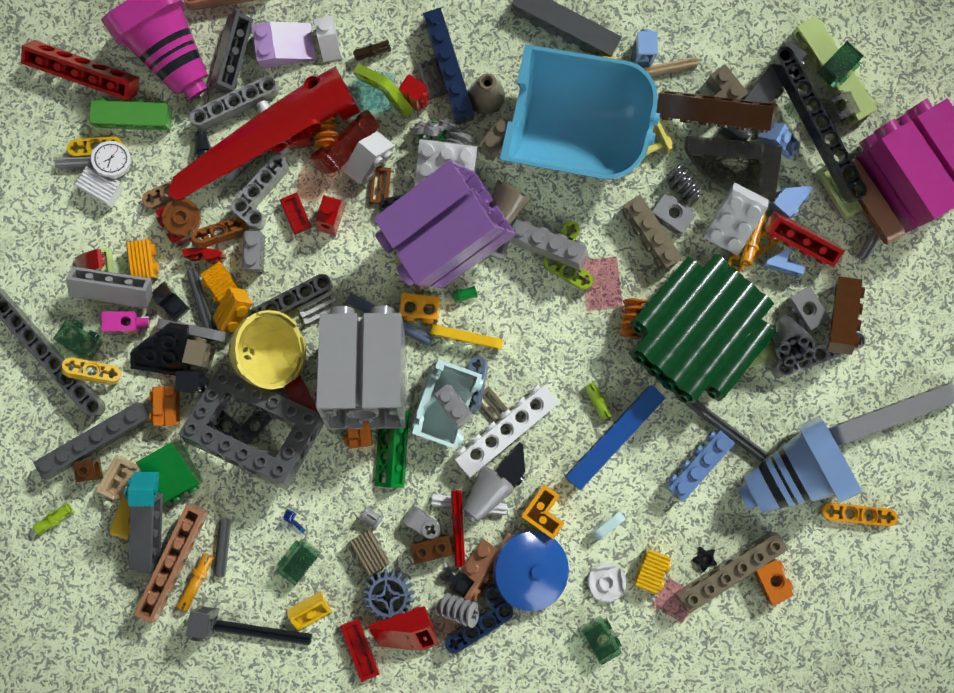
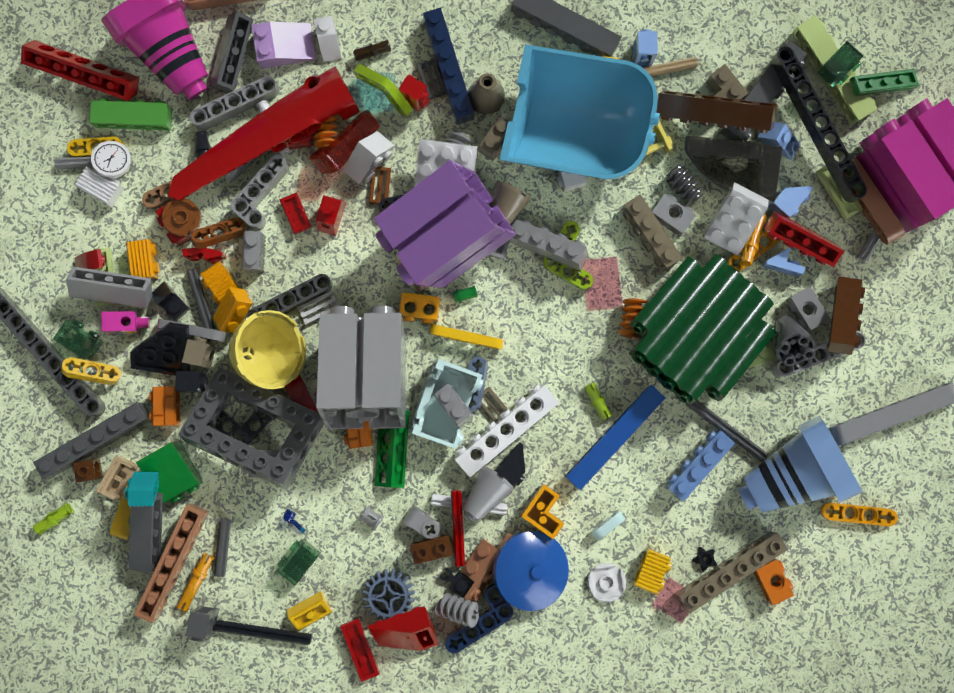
(368, 552): dark tan brick -> none
(409, 329): sand blue axle -> none
(433, 128): light grey plant -> none
(570, 181): none -> white brick
(603, 651): clear green brick -> none
(836, 114): clear smoke brick -> none
(884, 82): none -> green tile

